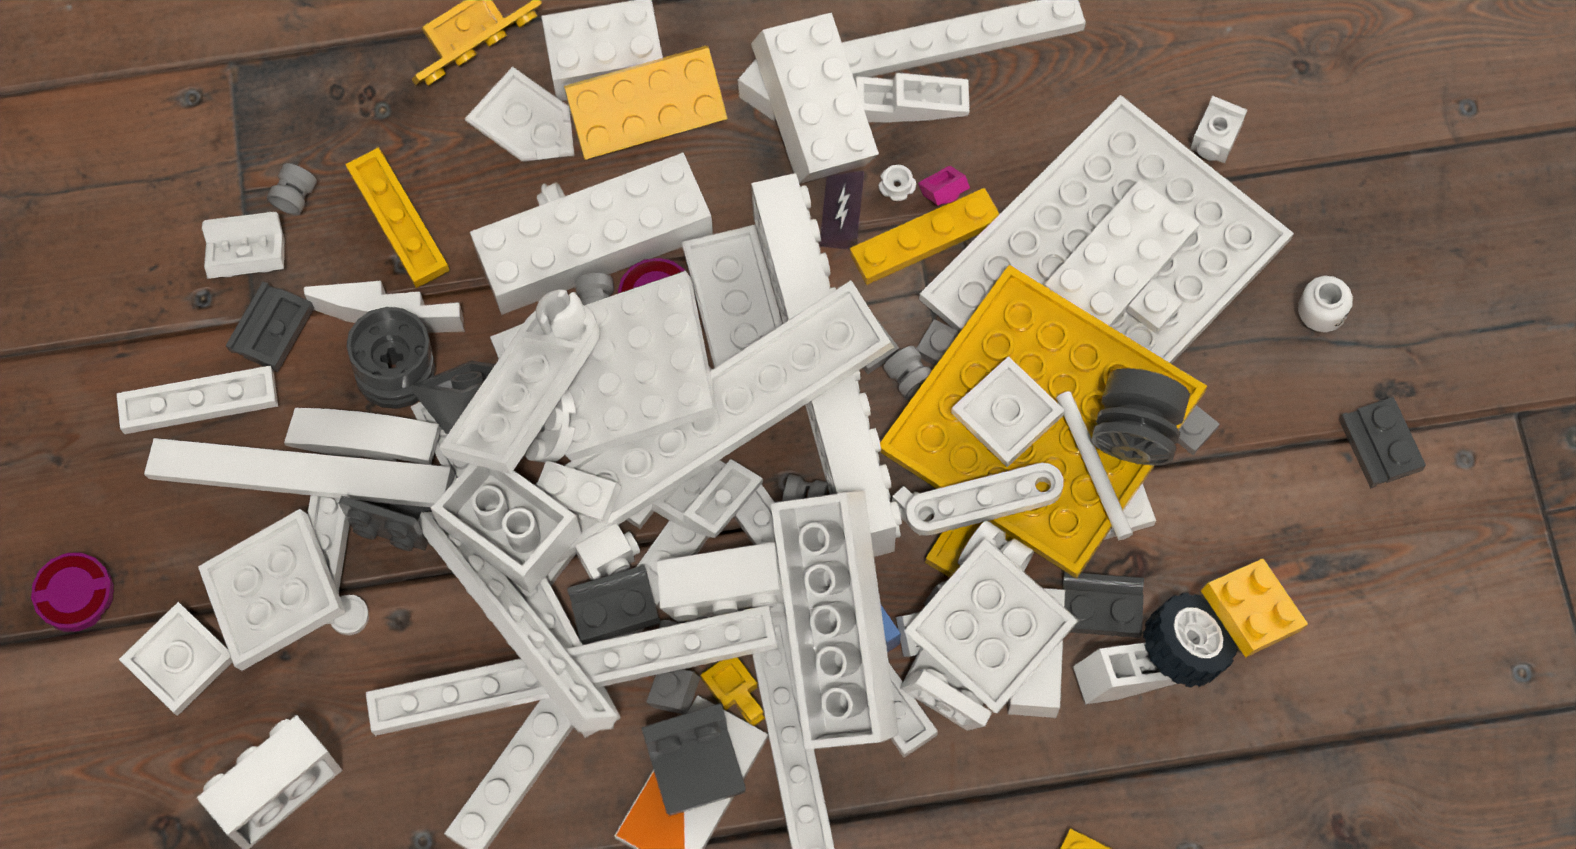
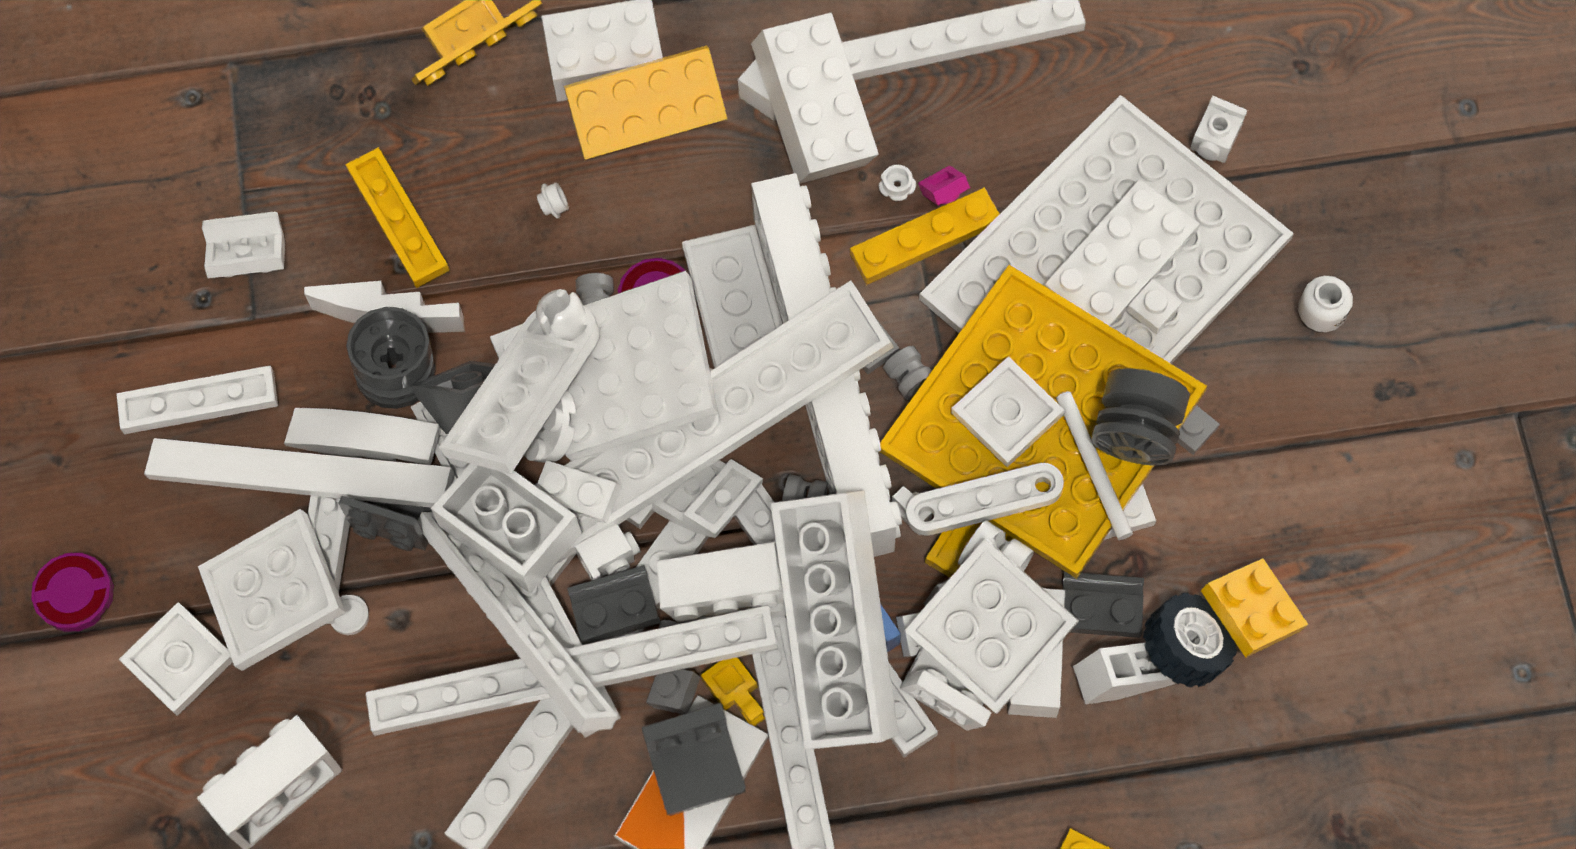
(270, 326): dark grey plate -> none
(291, 189): light grey wheel -> none
(524, 119): white tile -> none
(592, 232): white brick -> none
(842, 210): slope -> none
(913, 97): white slope -> none
(936, 342): light grey plate -> none
(1382, 442): dark grey plate -> none

